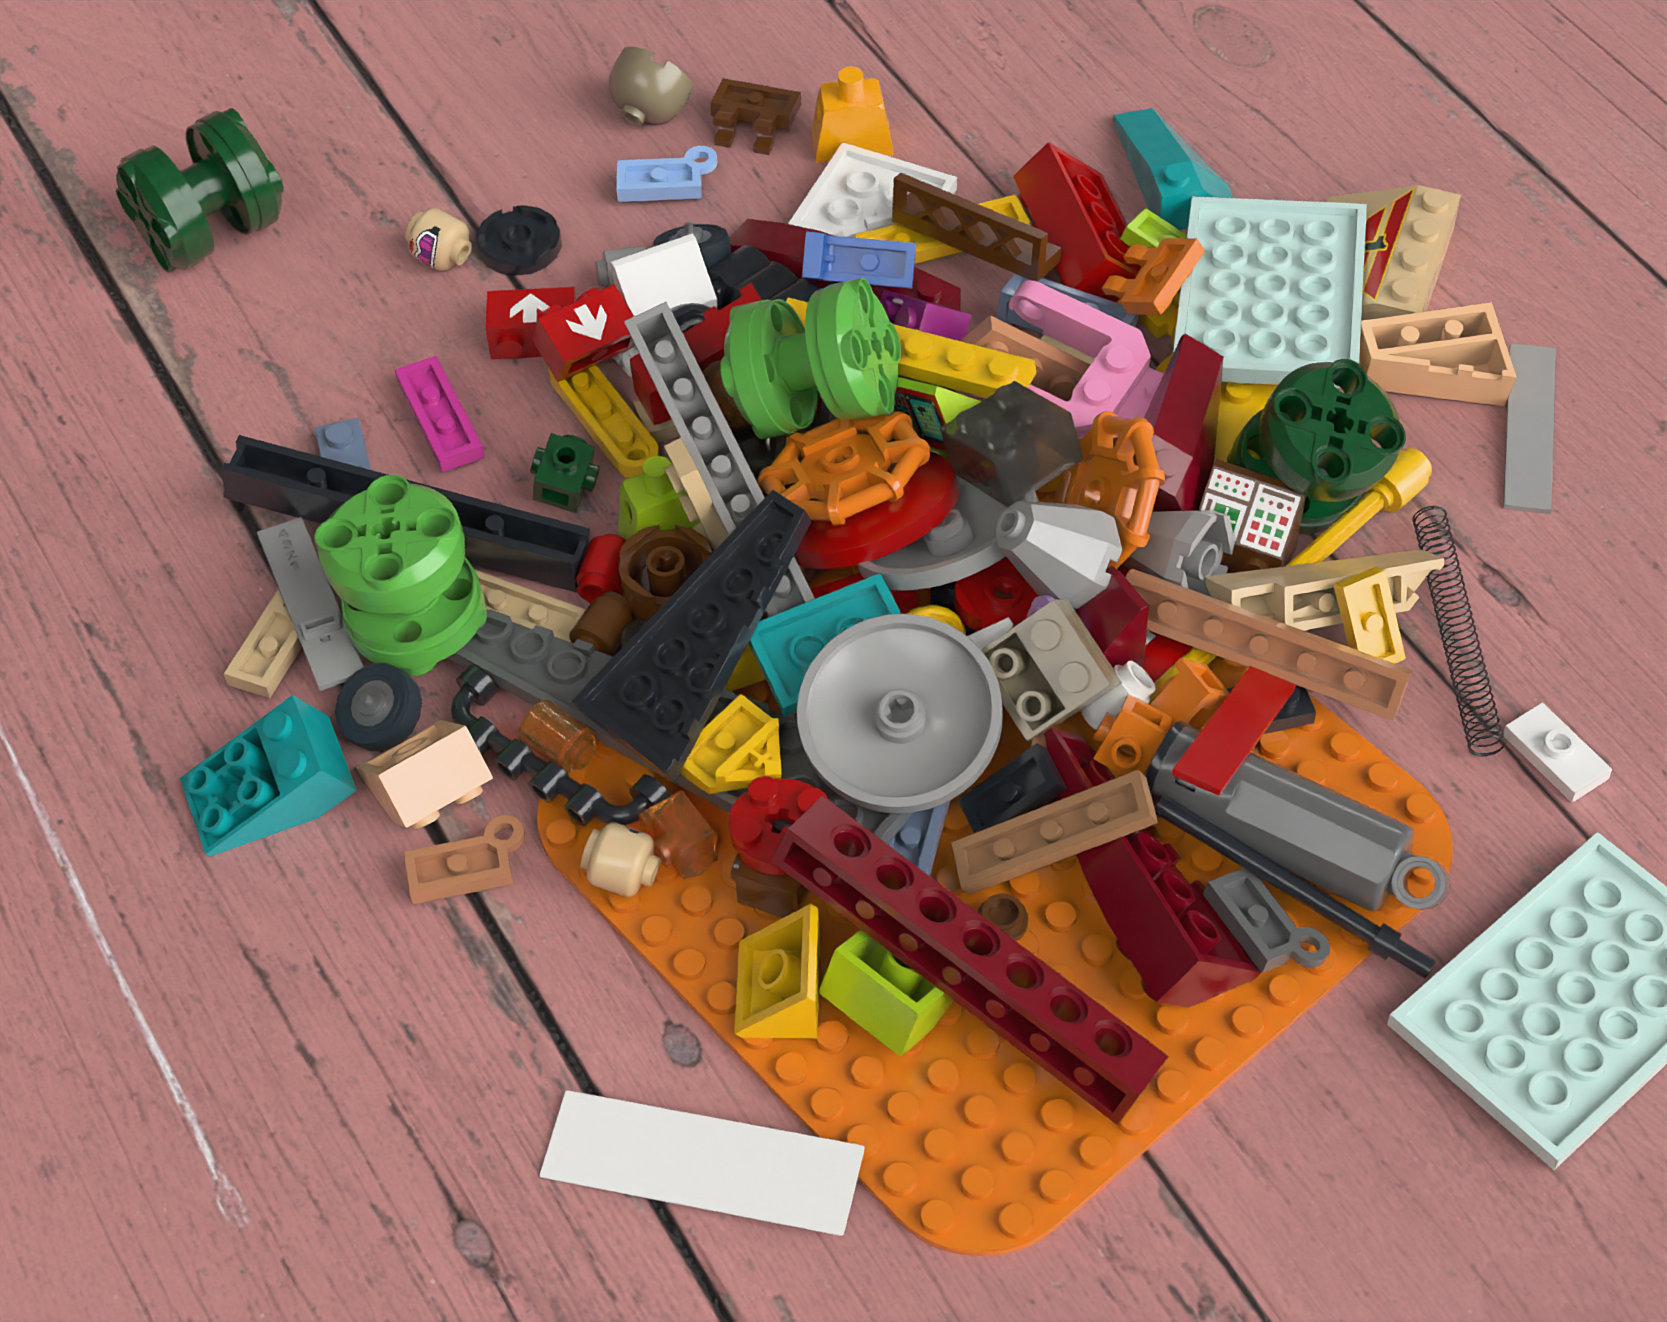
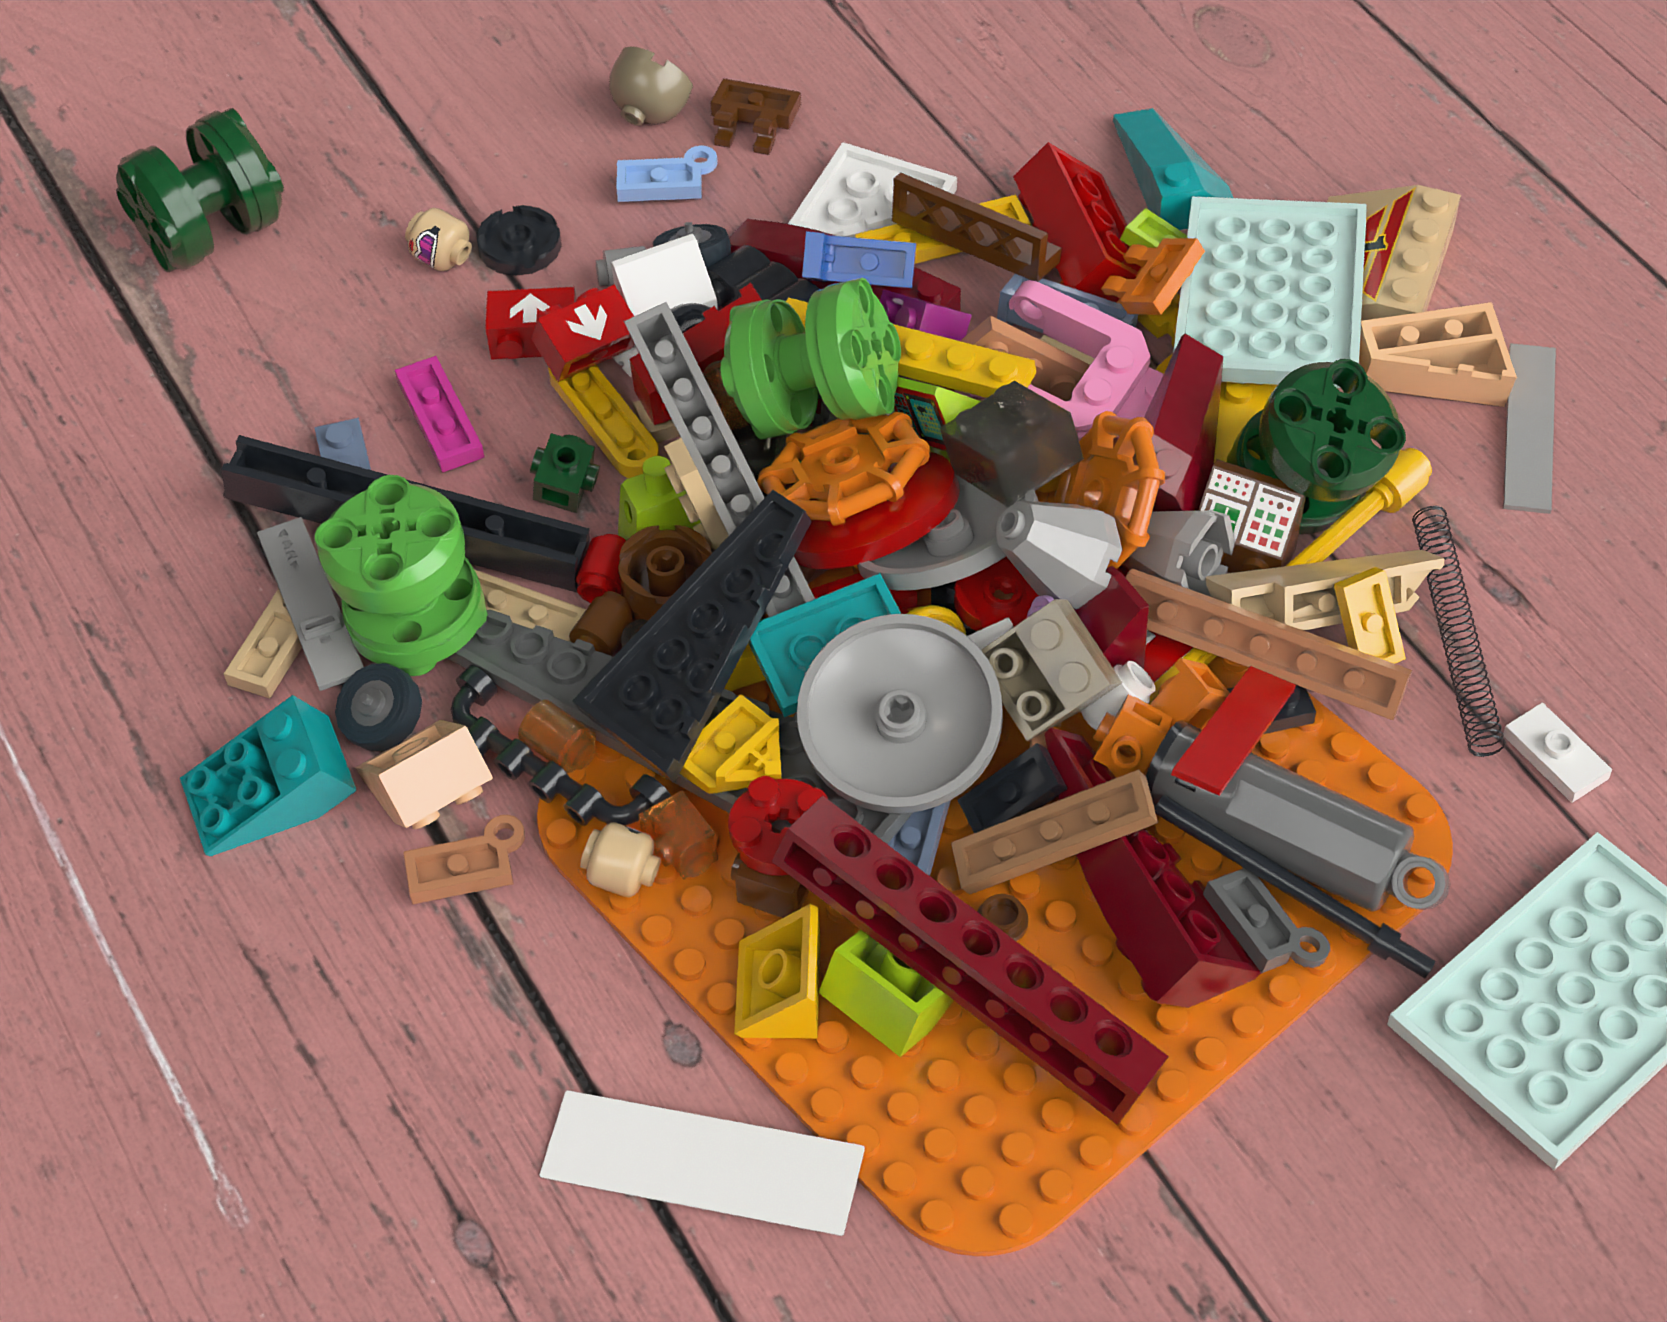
(851, 114): light orange torso -> none

